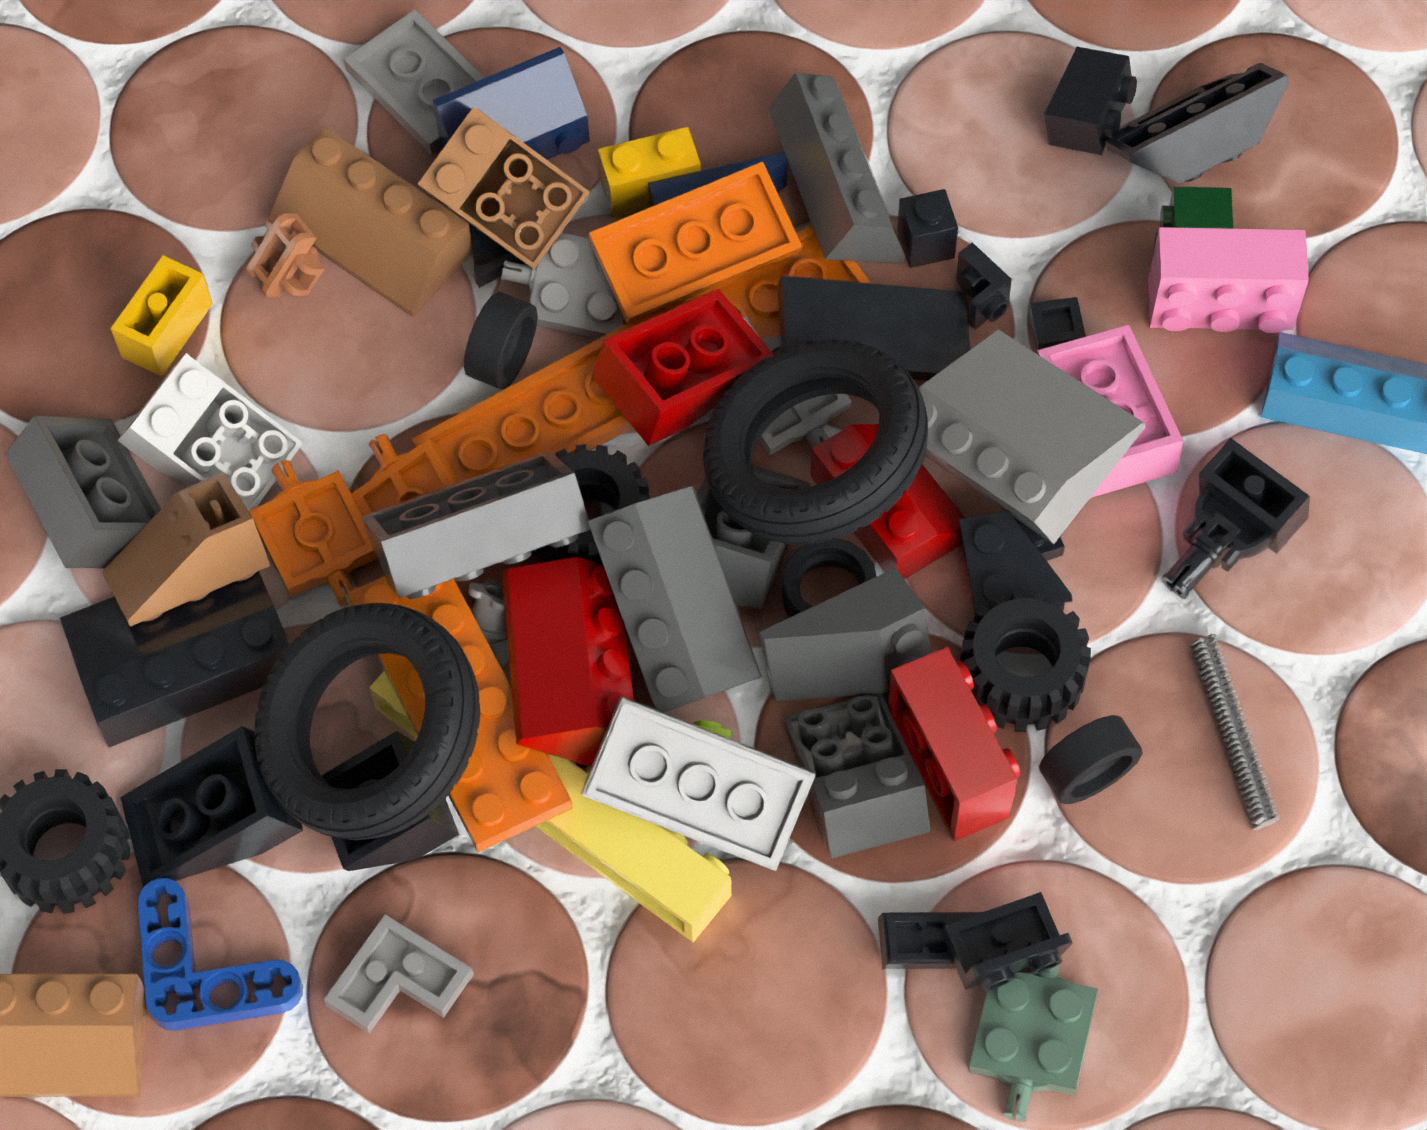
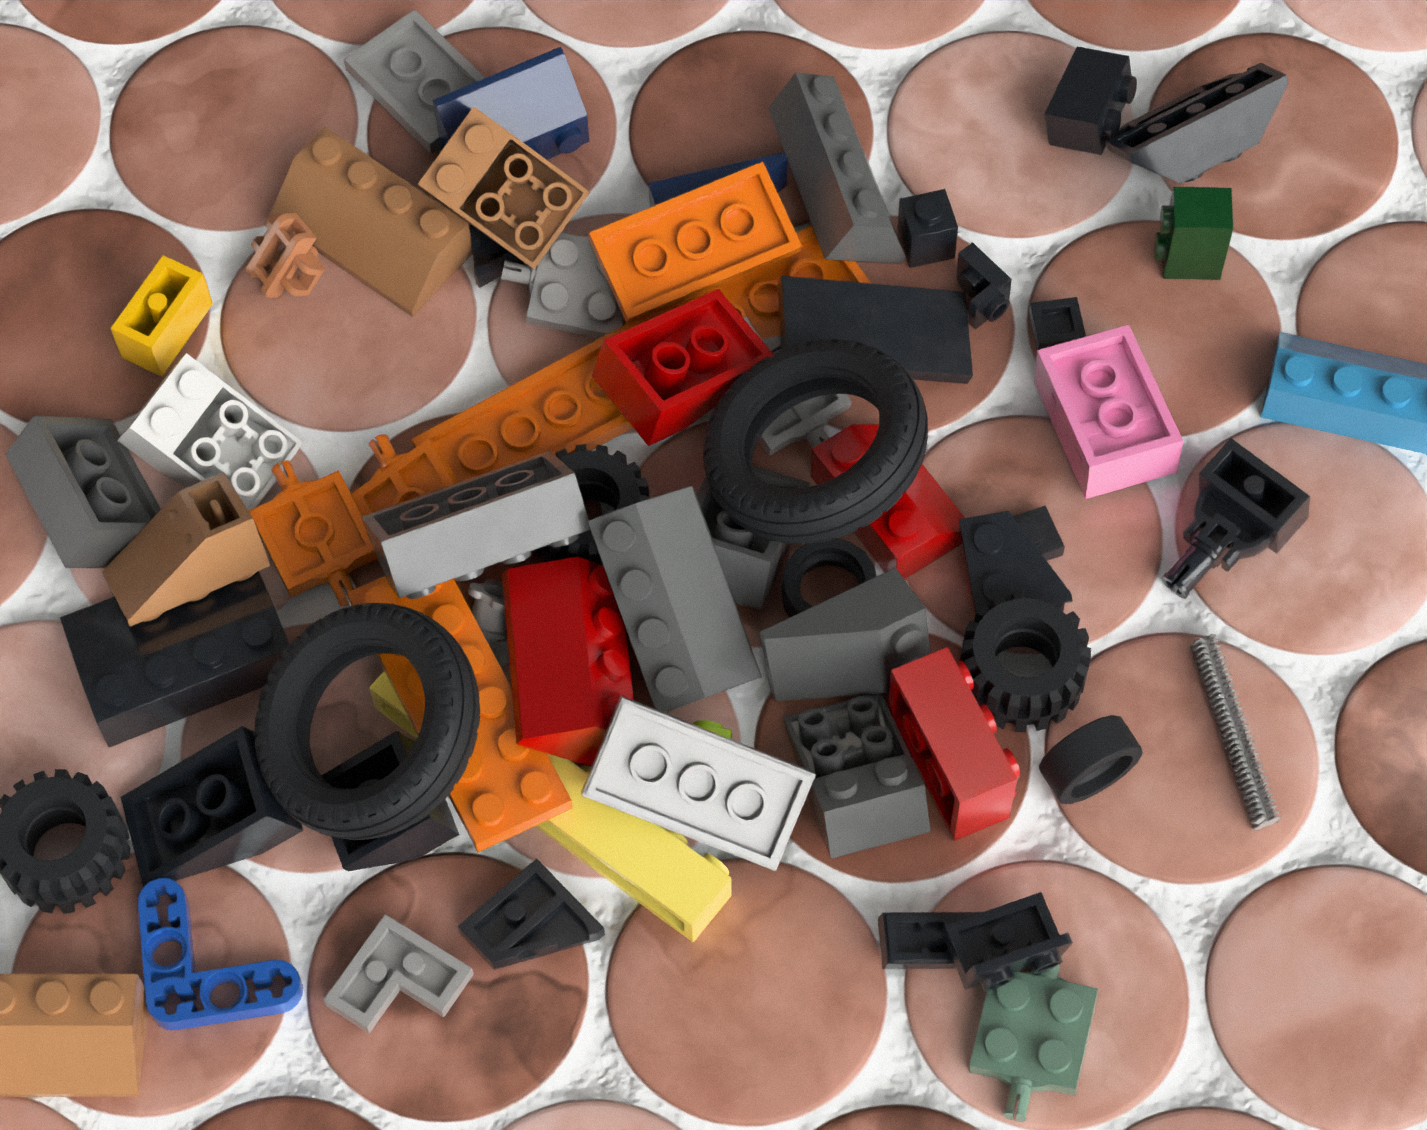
(500, 340): black tyre -> none
(529, 920): none -> black wing
(633, 164): yellow brick -> none
(1024, 432): light grey slope -> none
(1227, 279): bright pink brick -> none

